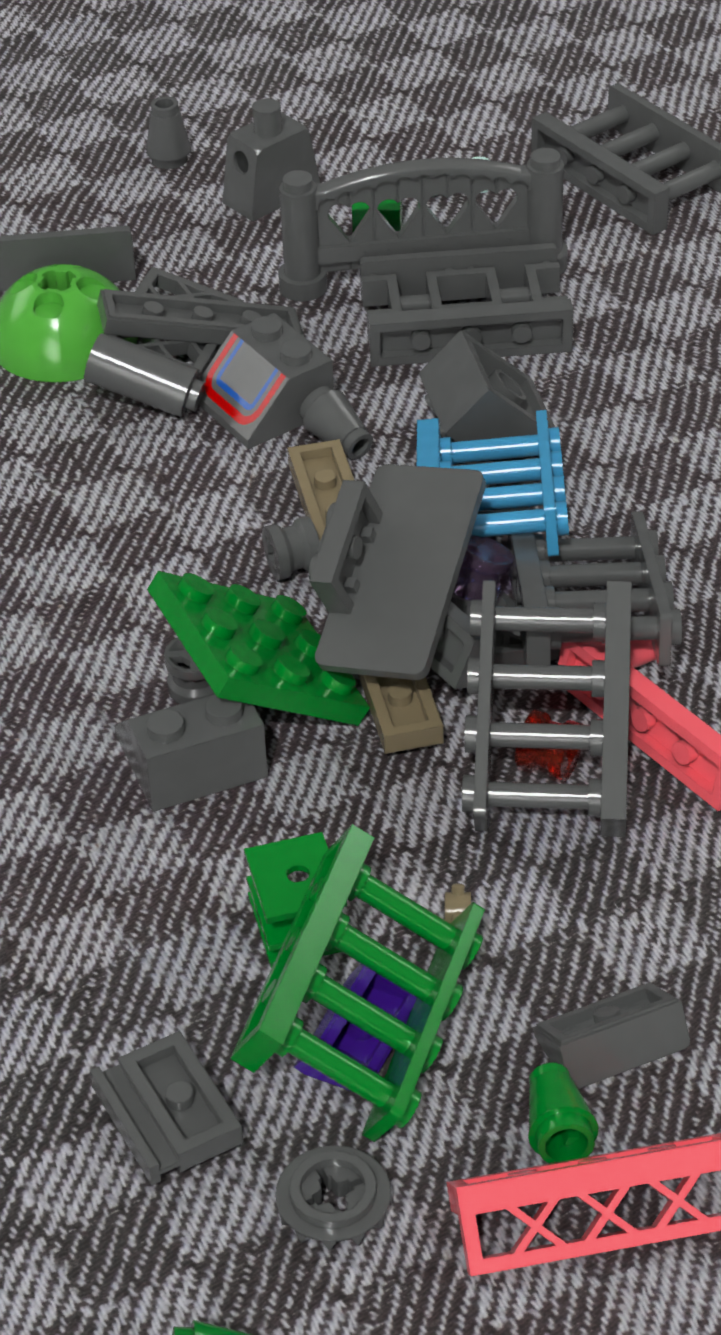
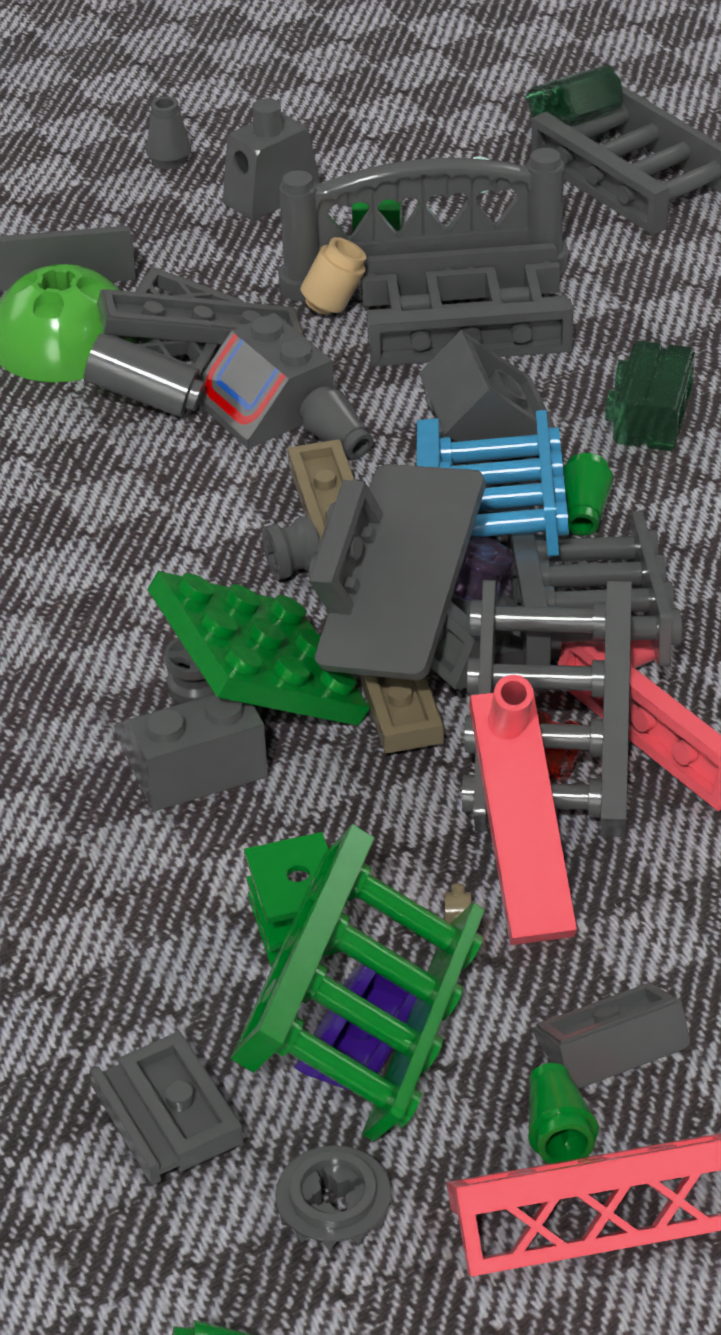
(333, 276): none -> tan brick
(521, 813): none -> coral piece
(577, 95): none -> clear green brick
(586, 491): none -> green cone
(651, 395): none -> clear green brick

